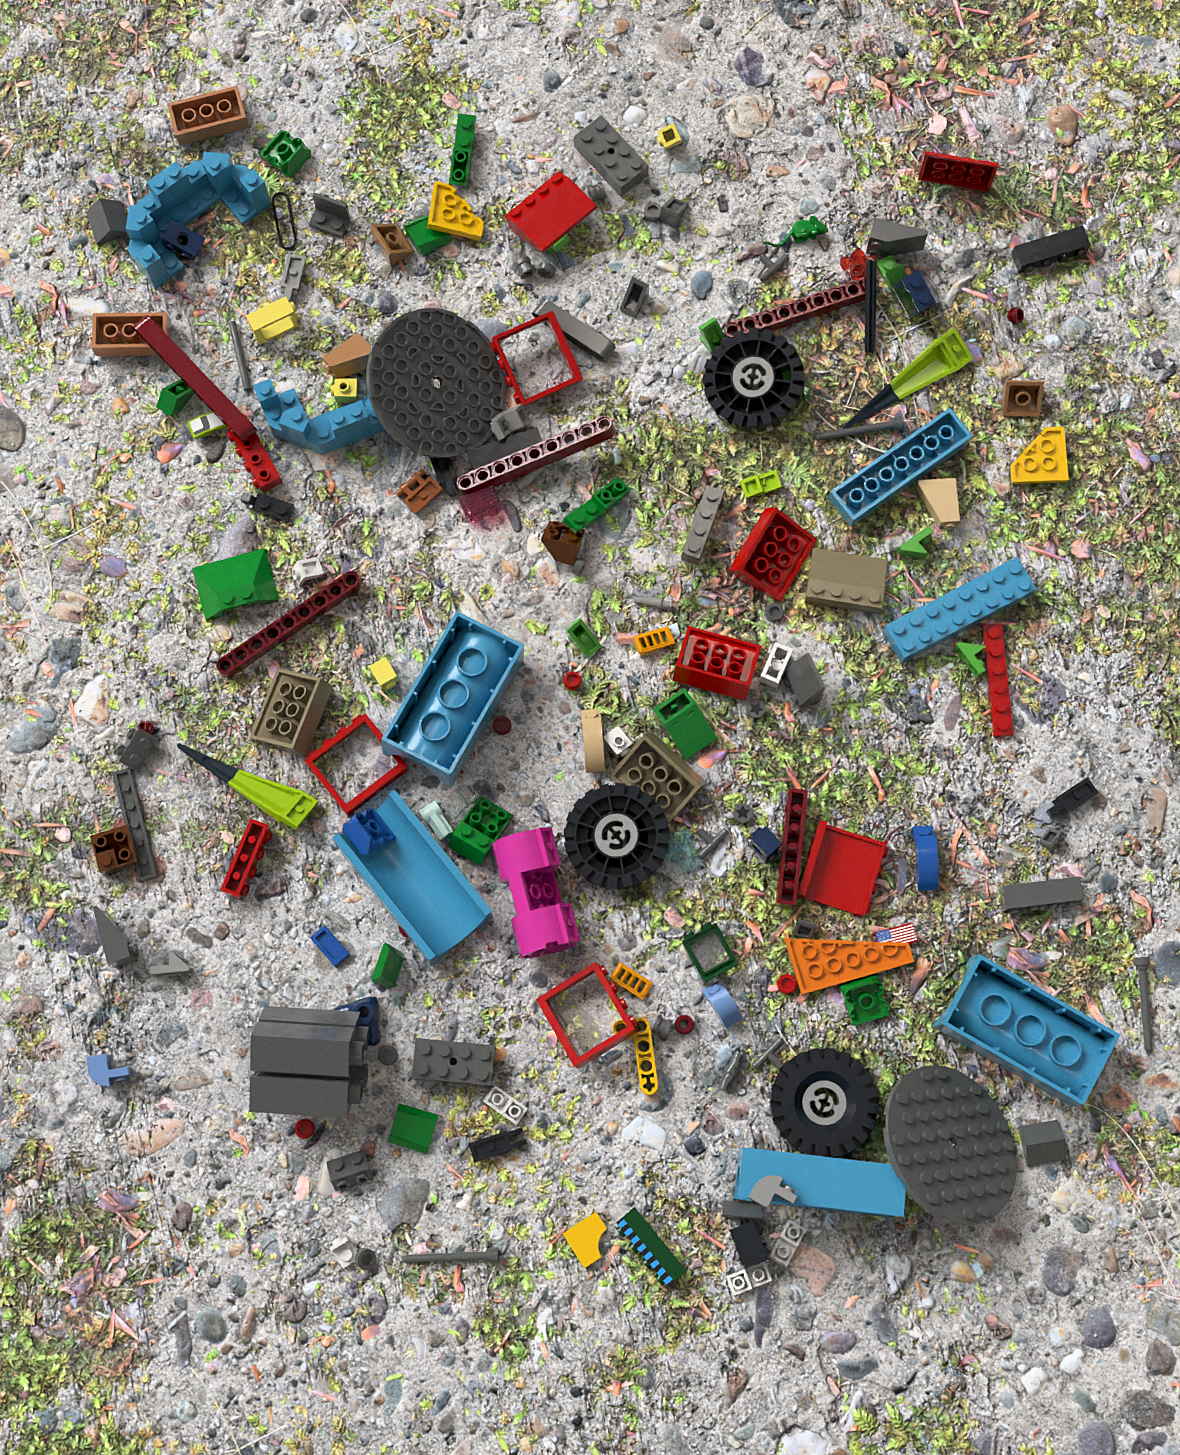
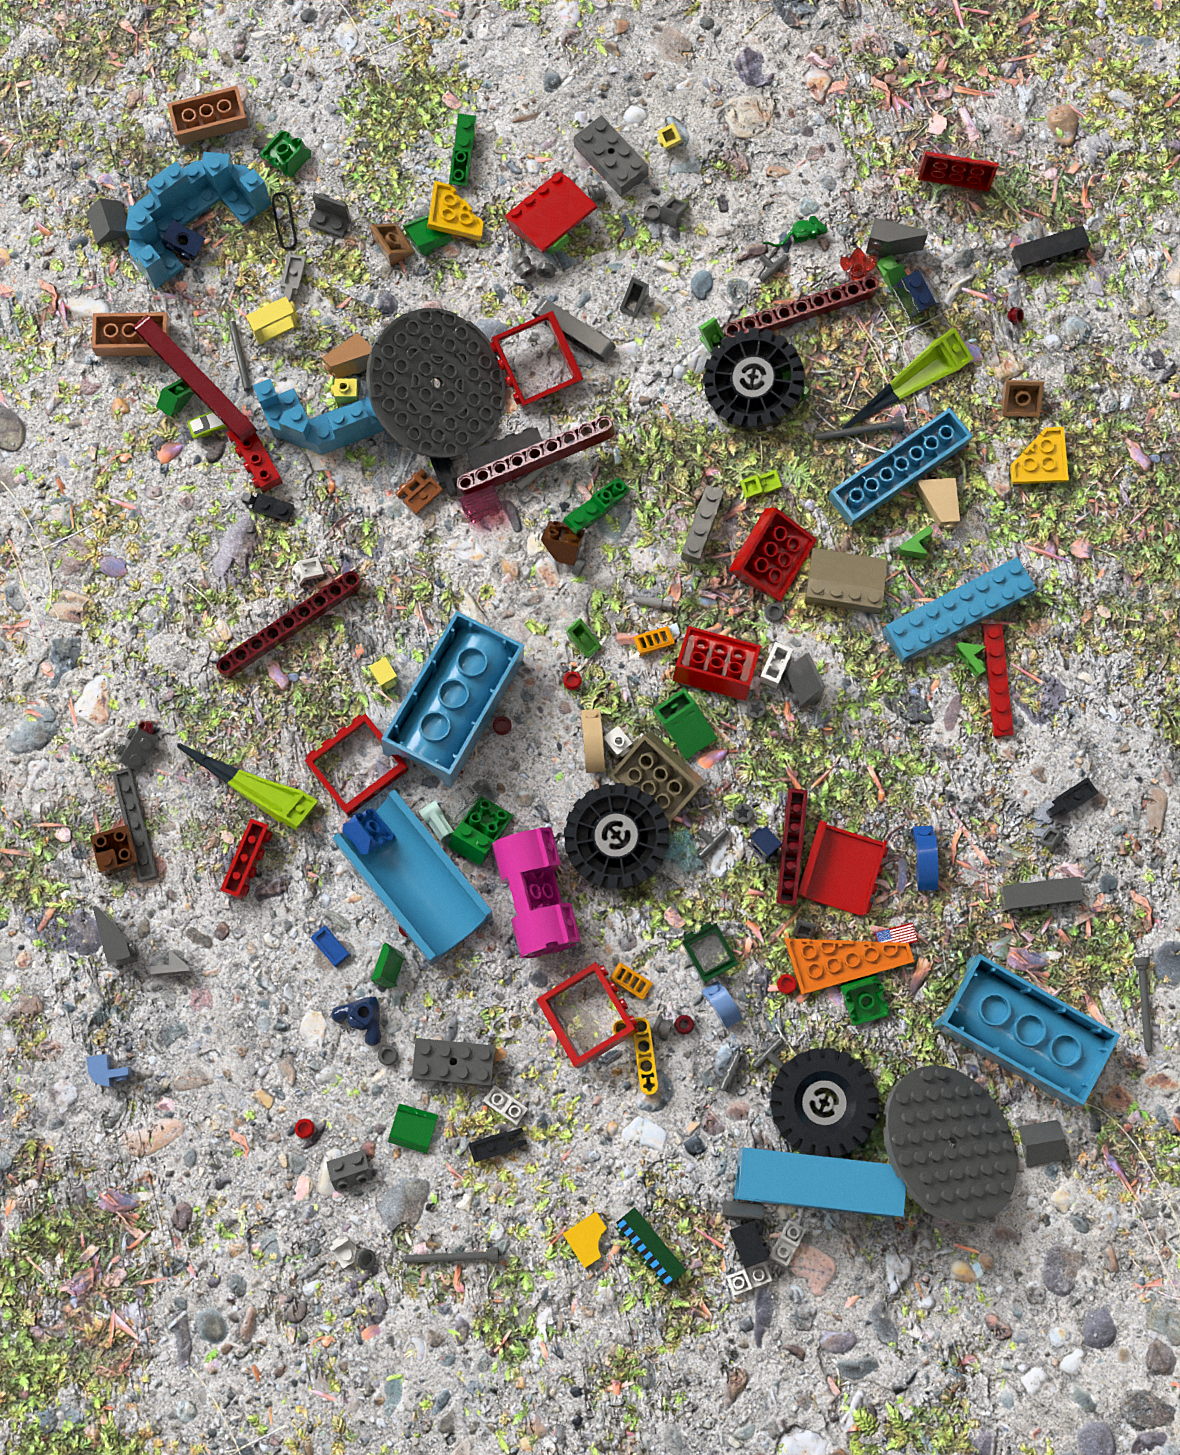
(235, 583): green slope -> none
(291, 711): dark tan slope -> none
(307, 1062): dark grey brick -> none
(509, 420): light grey brick -> none
(766, 1188): light grey brick -> none
(870, 306): black axle -> none

